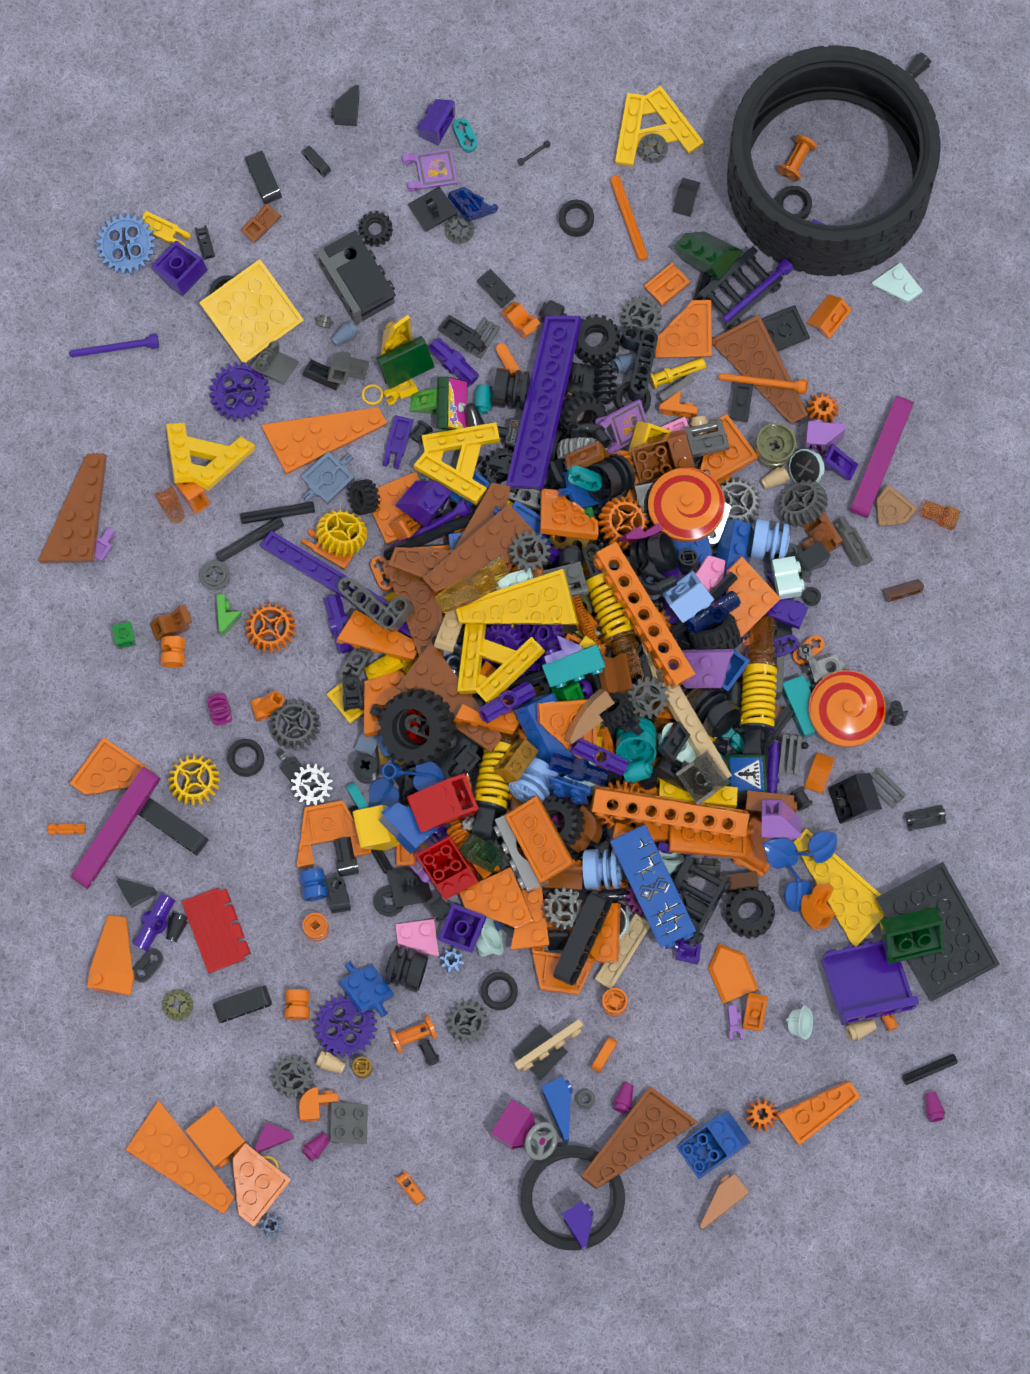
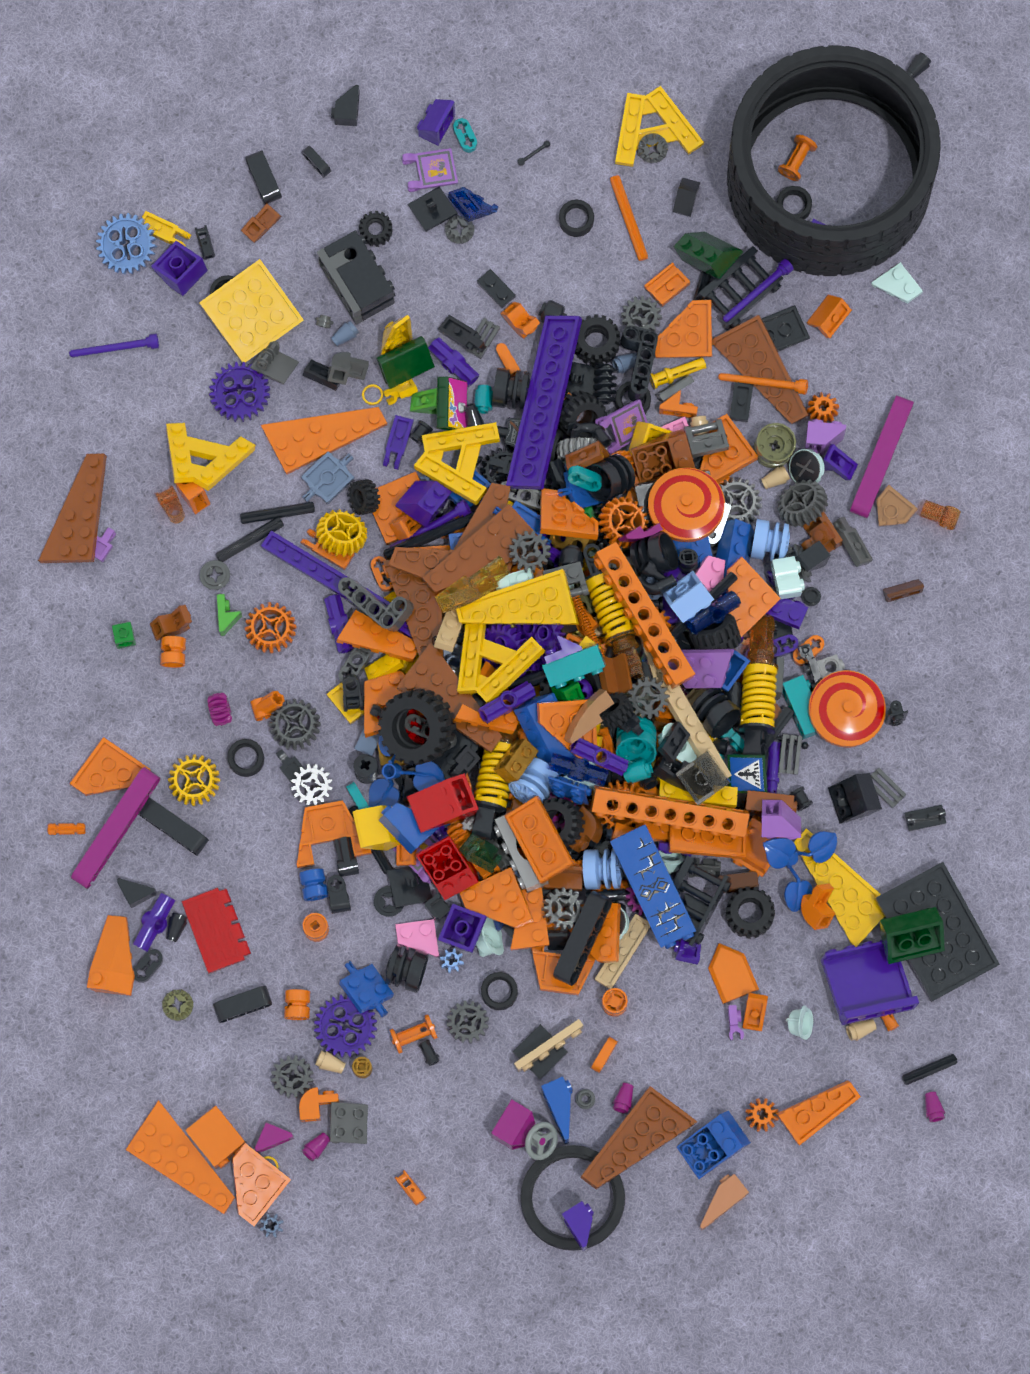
(819, 772): orange slope -> none

